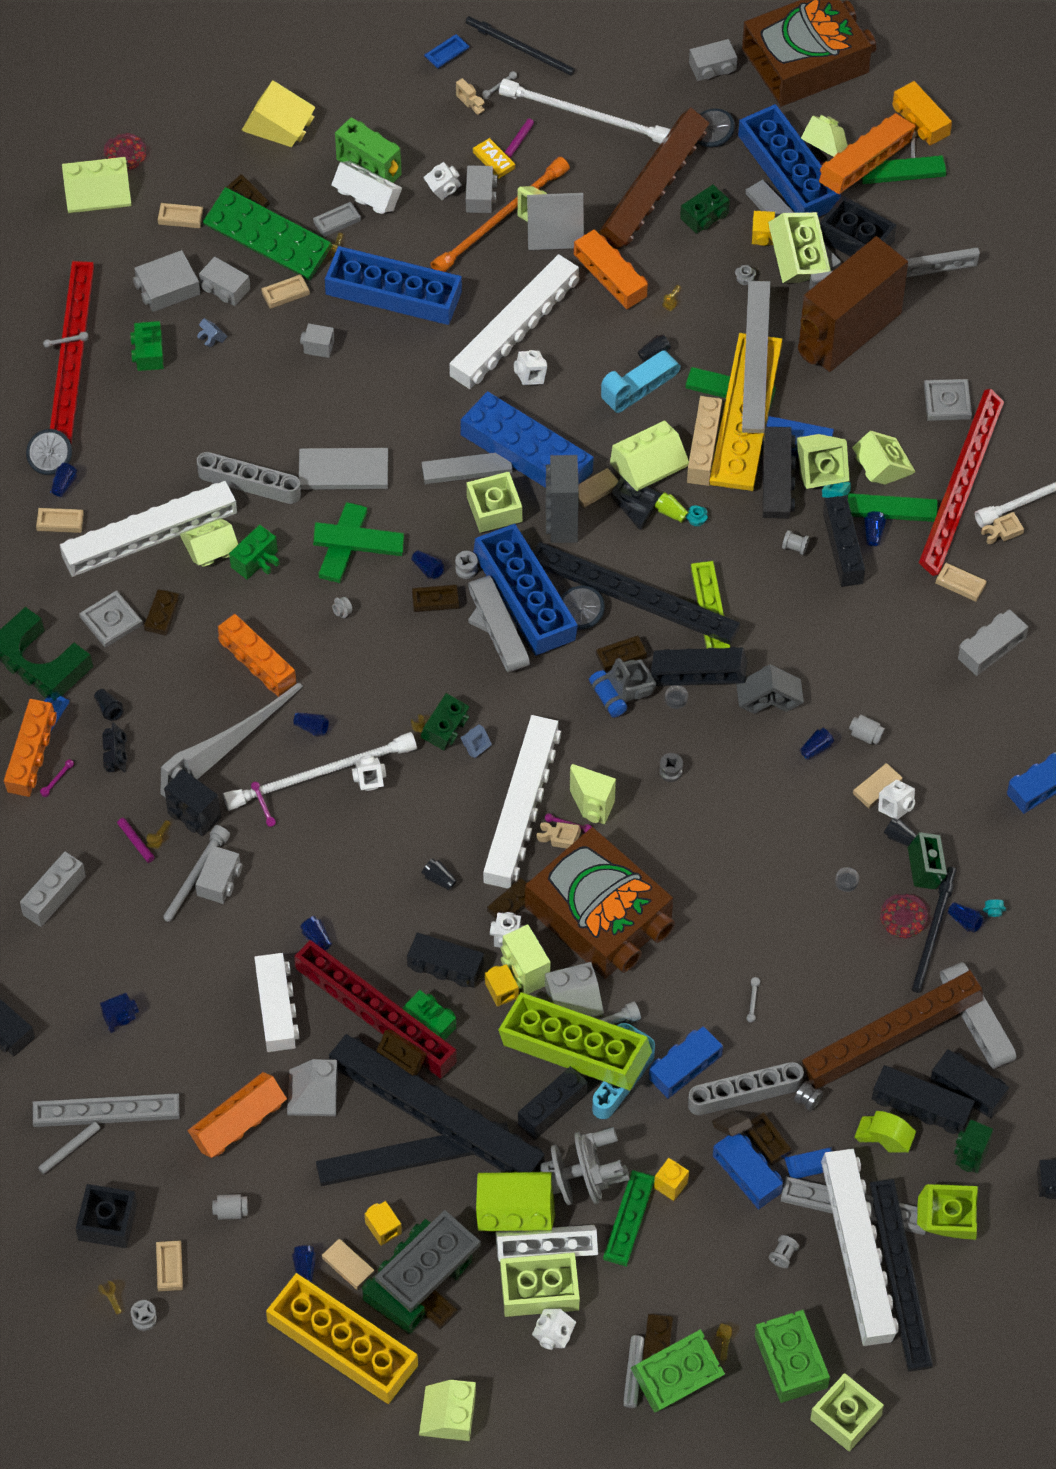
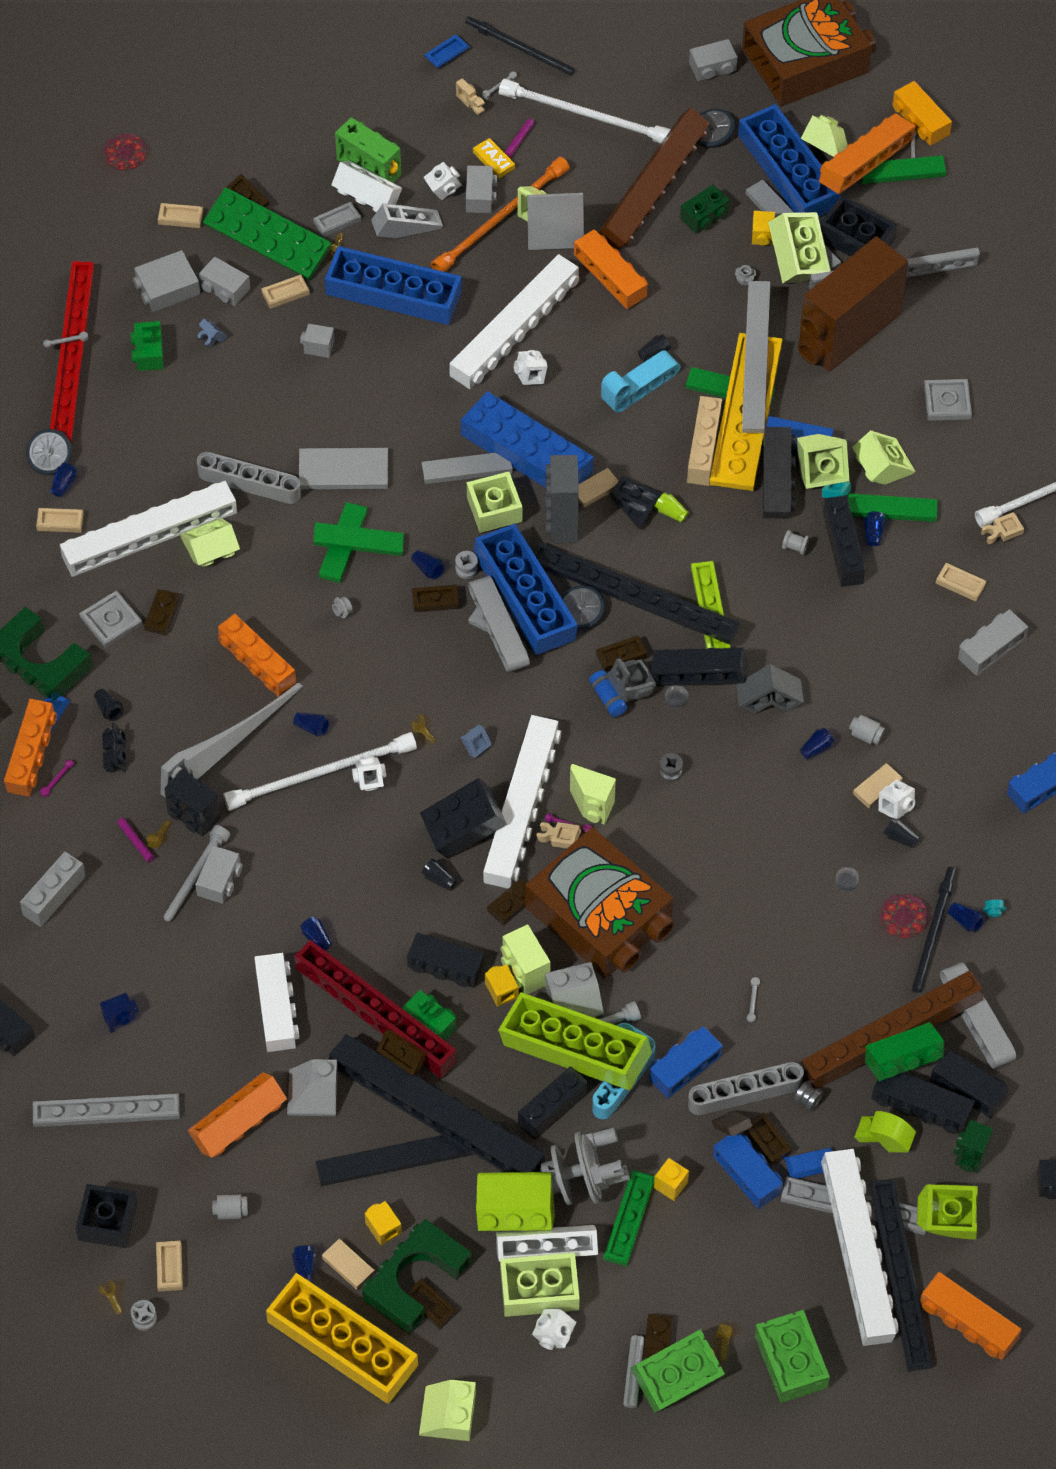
(69, 1147): light grey bar -> none
(96, 184): yellowish green slope -> none
(254, 553): green brick -> none
(270, 822): magenta hinge -> none
(279, 116): light yellow slope -> none
(403, 221): none -> light grey slope
(427, 1261): dark grey plate -> none
(445, 721): dark green brick -> none
(463, 818): none -> black brick
(504, 924): white brick -> none
(649, 455): yellowish green slope -> none
(670, 303): clear yellow hand -> none
(697, 520): teal plate -> none
(778, 1257): light grey bush -> none
(846, 1412): yellowish green brick -> none
(904, 1051): none -> green brick
(927, 861): dark green brick -> none
(961, 482): red plate -> none
(970, 1316): none -> orange brick

